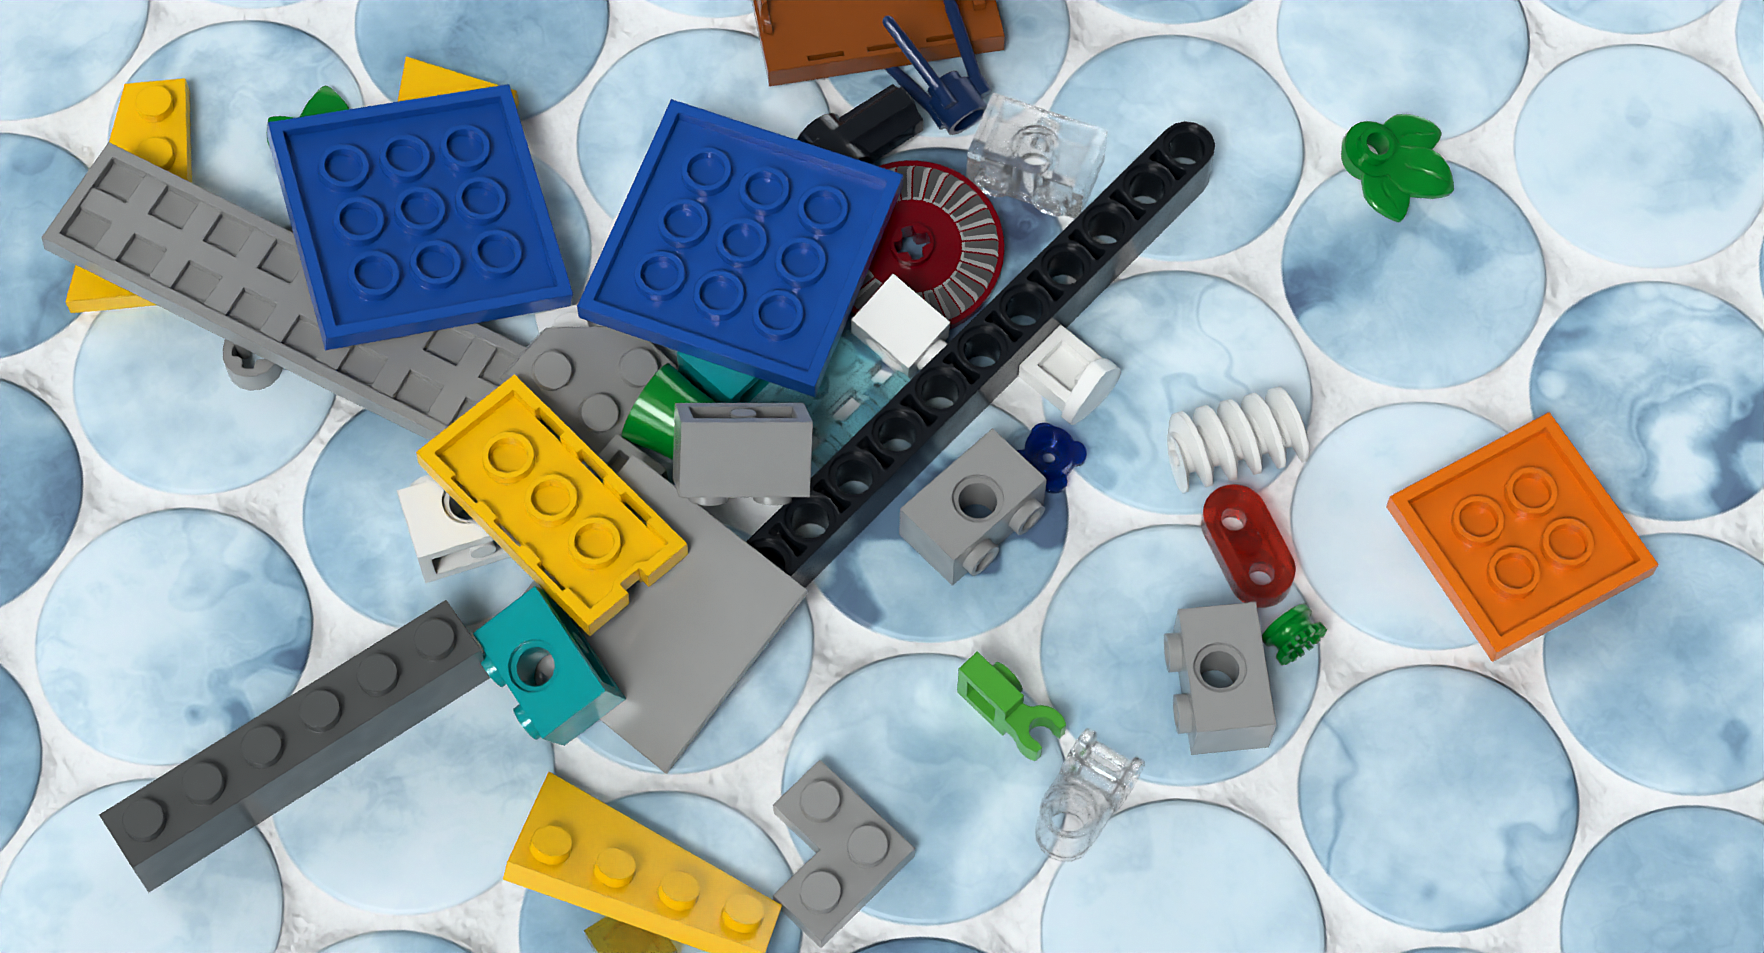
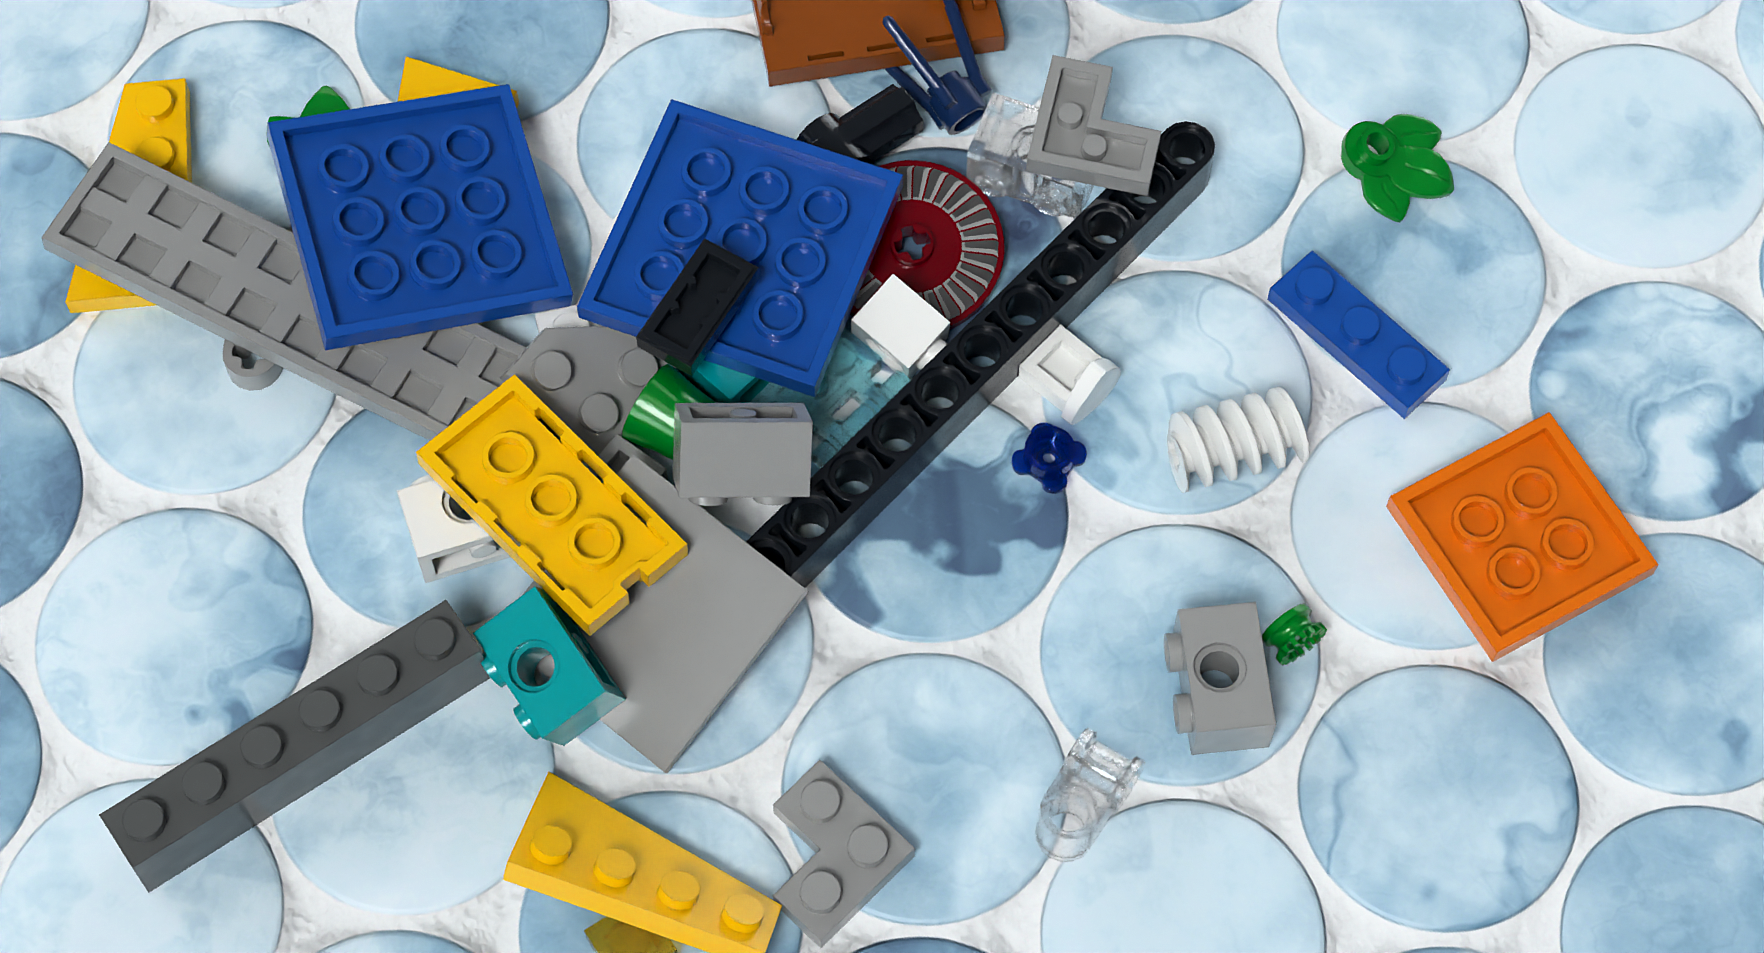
(698, 307): none -> black plate
(985, 475): light grey brick -> none
(999, 700): bright green plate -> none
(1081, 146): none -> light grey plate
(1251, 548): clear red plate -> none
(1358, 334): none -> blue plate

